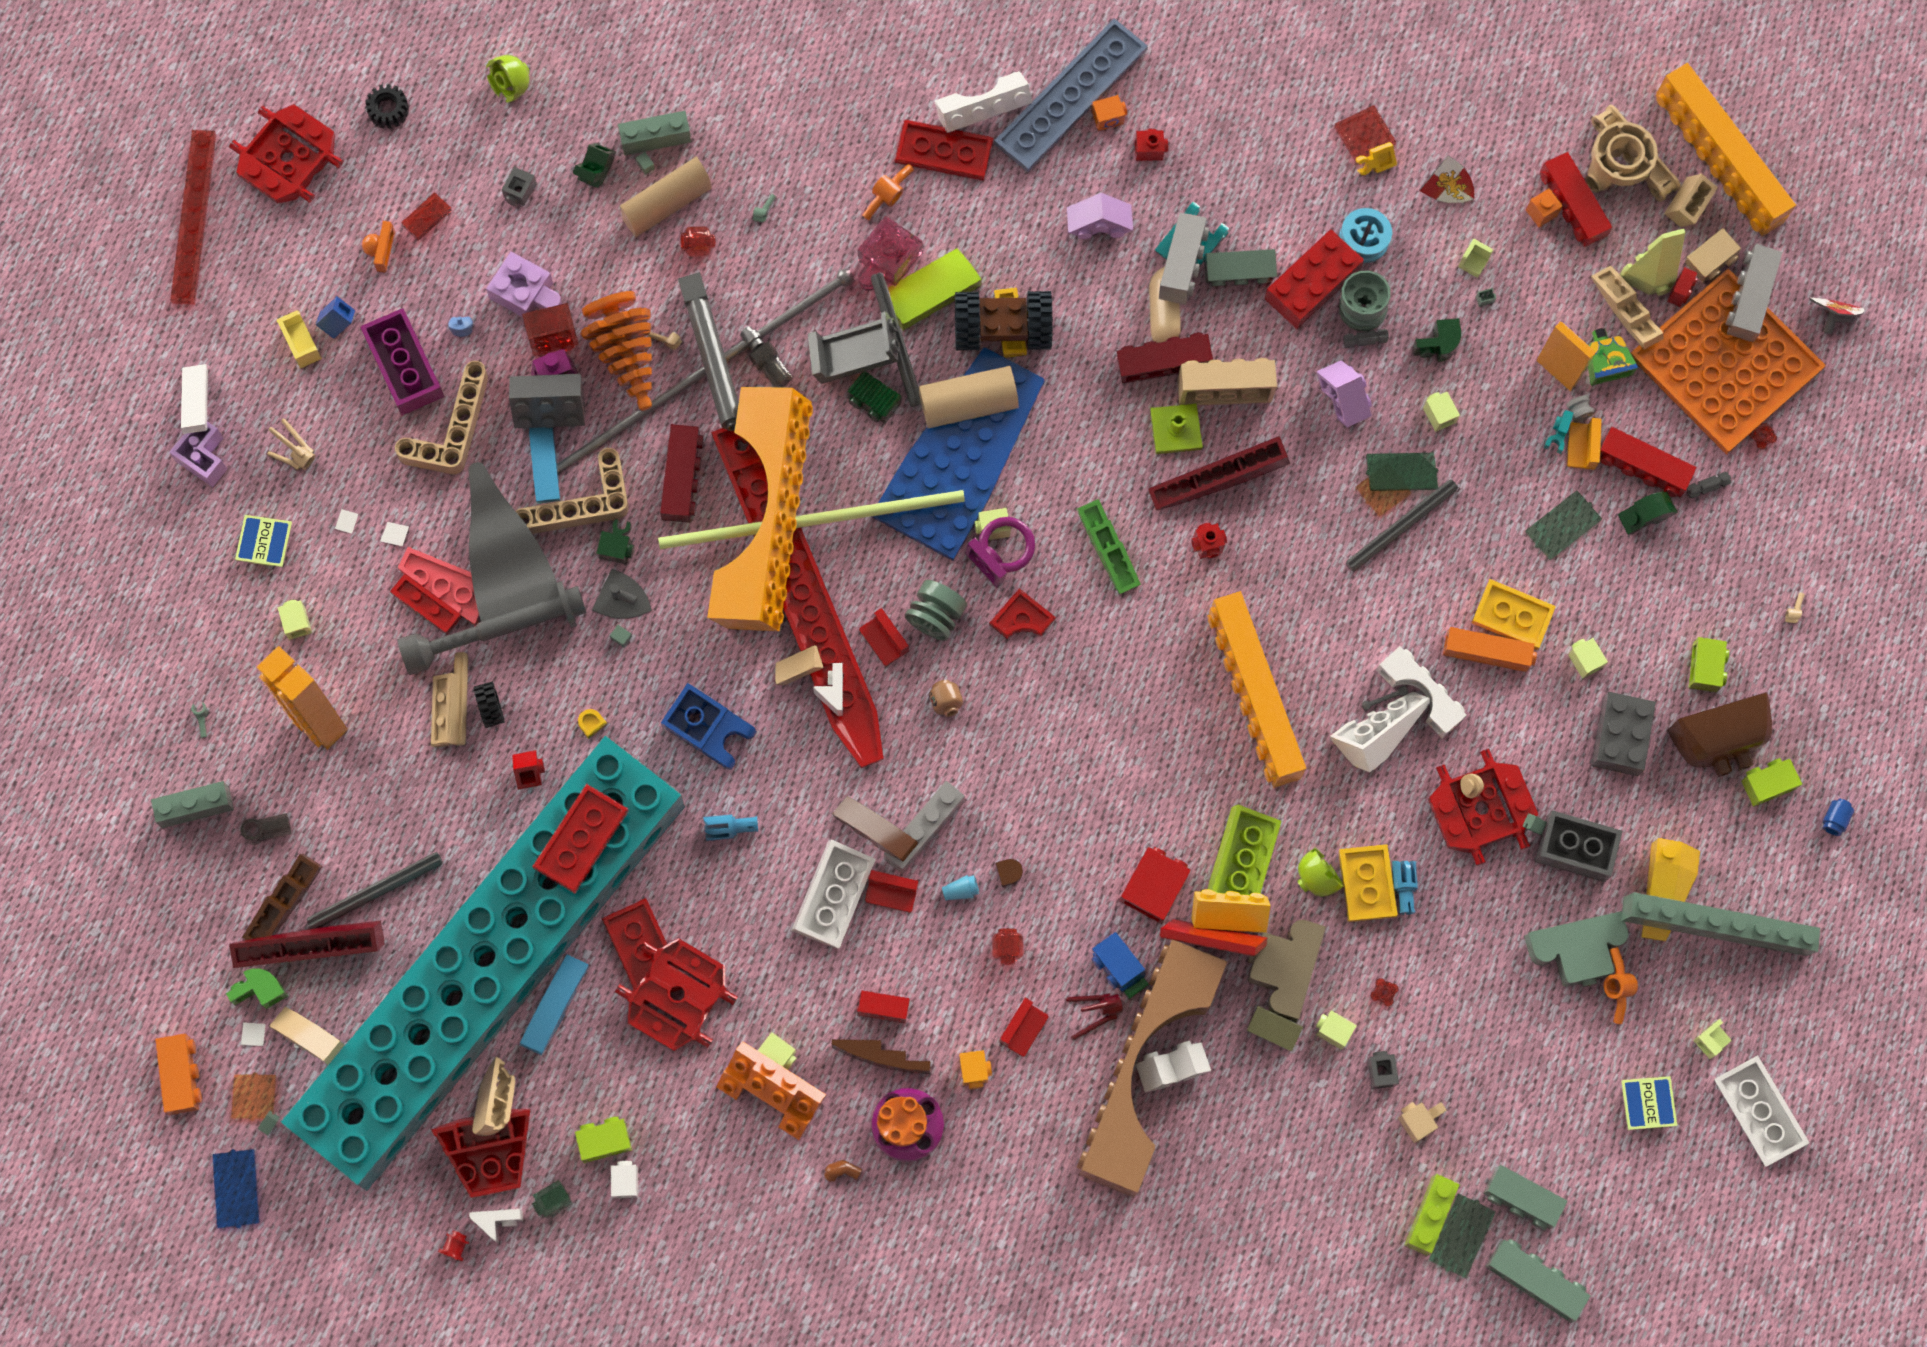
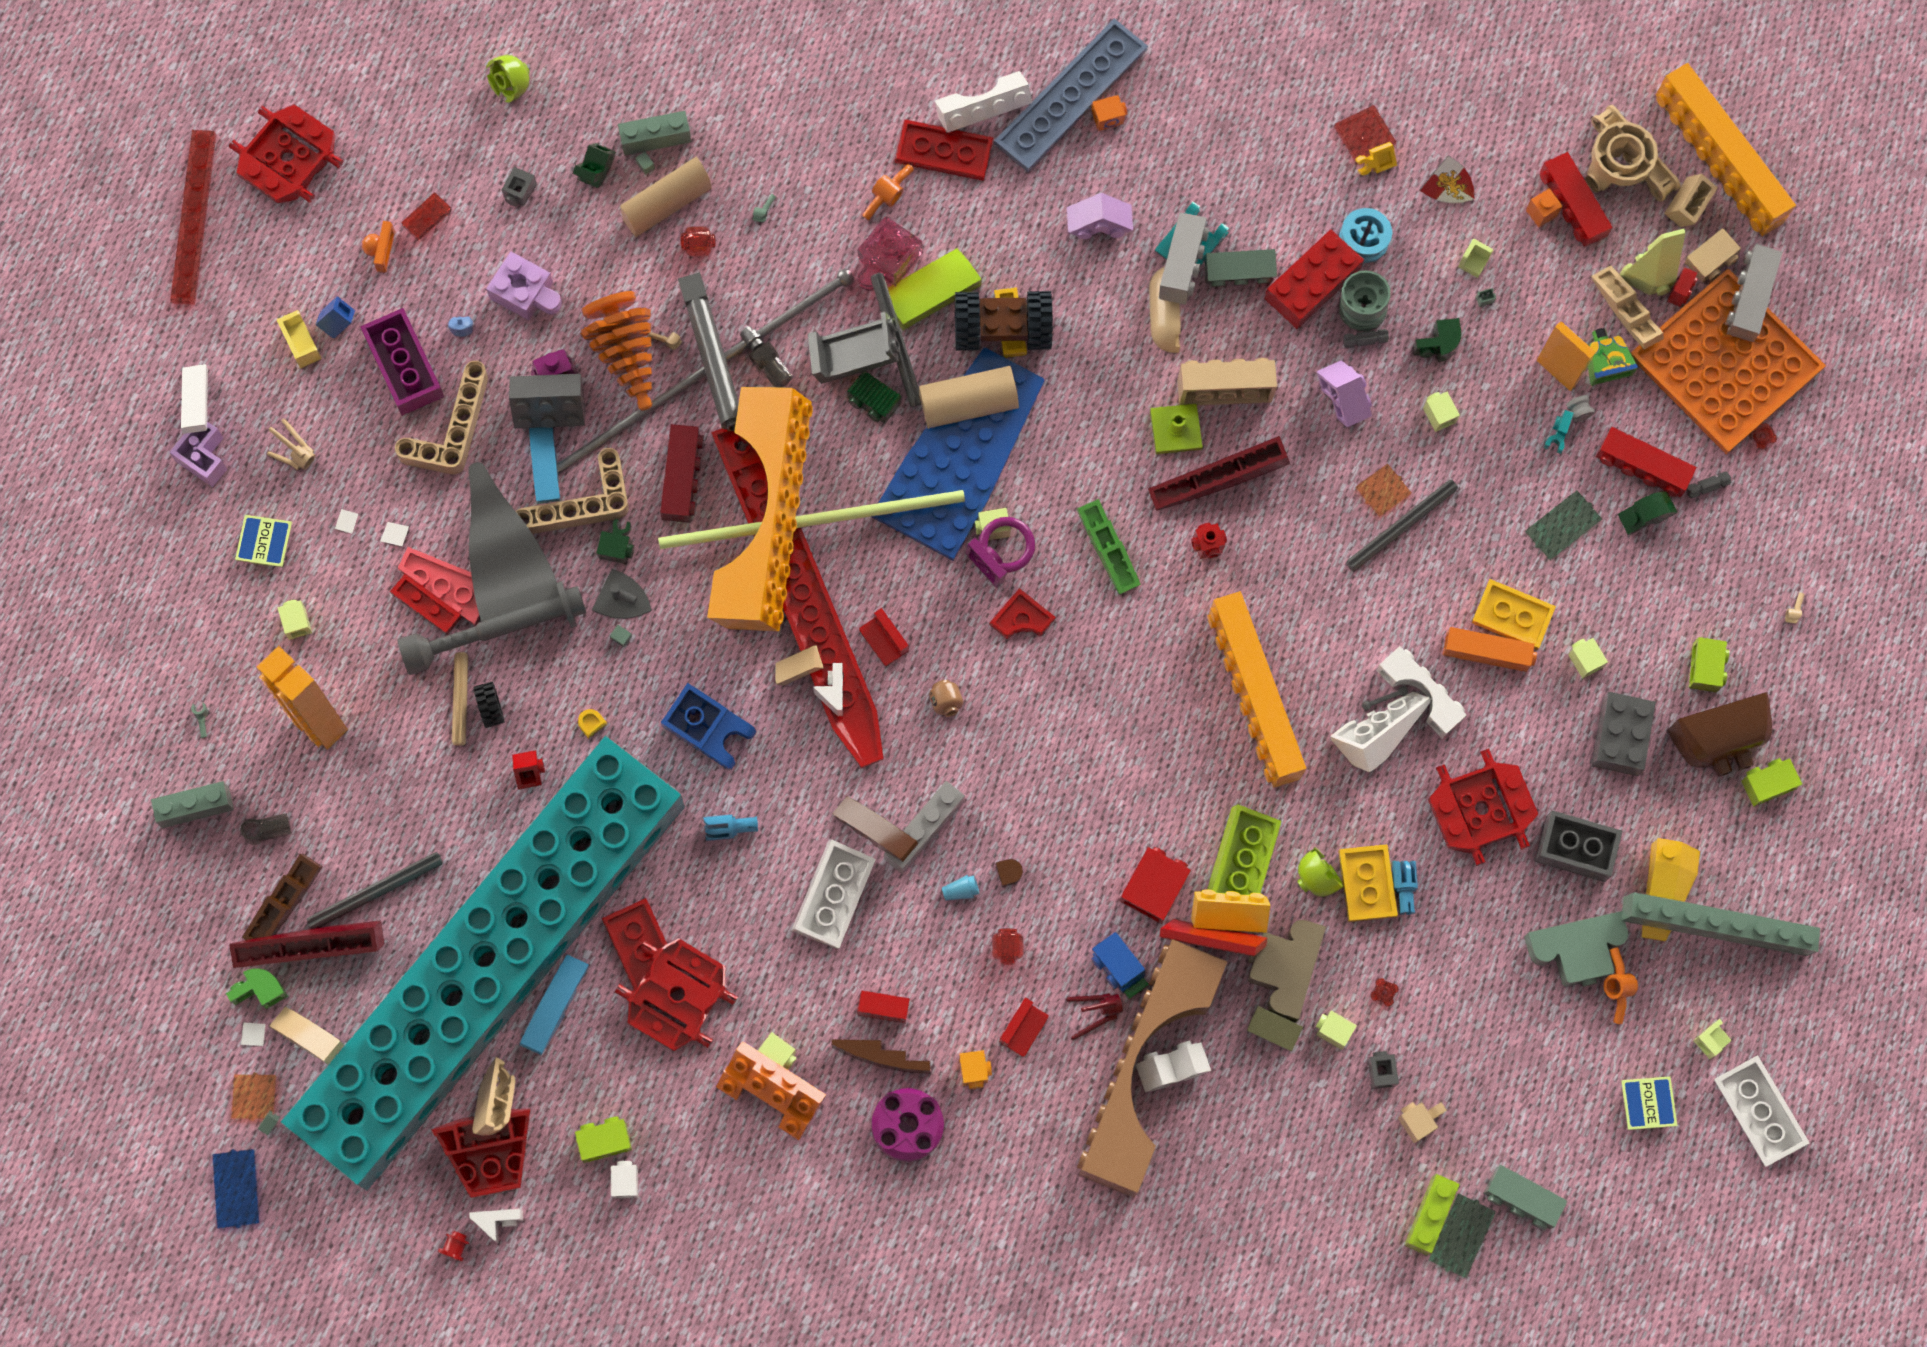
(178, 1074): orange brick -> none
(381, 95): black tyre -> none
(443, 710): tan tile -> none
(550, 329): clear red brick -> none
(551, 1200): clear green brick -> none
(580, 838): red tile -> none
(839, 1168): dark orange arm -> none
(891, 891): red panel -> none
(902, 1121): orange dish -> none
(935, 610): sand green wheel -> none
(1150, 145): red brick -> none
(1162, 358): dark red brick -> none
(1401, 471): clear green piece -> none
(1471, 785): tan plate -> none
(1534, 824): sand green piece -> none
(1537, 1280): sand green brick -> none
(1584, 444): light orange panel -> none
(1838, 817): blue brick -> none
(1839, 312): shield -> none

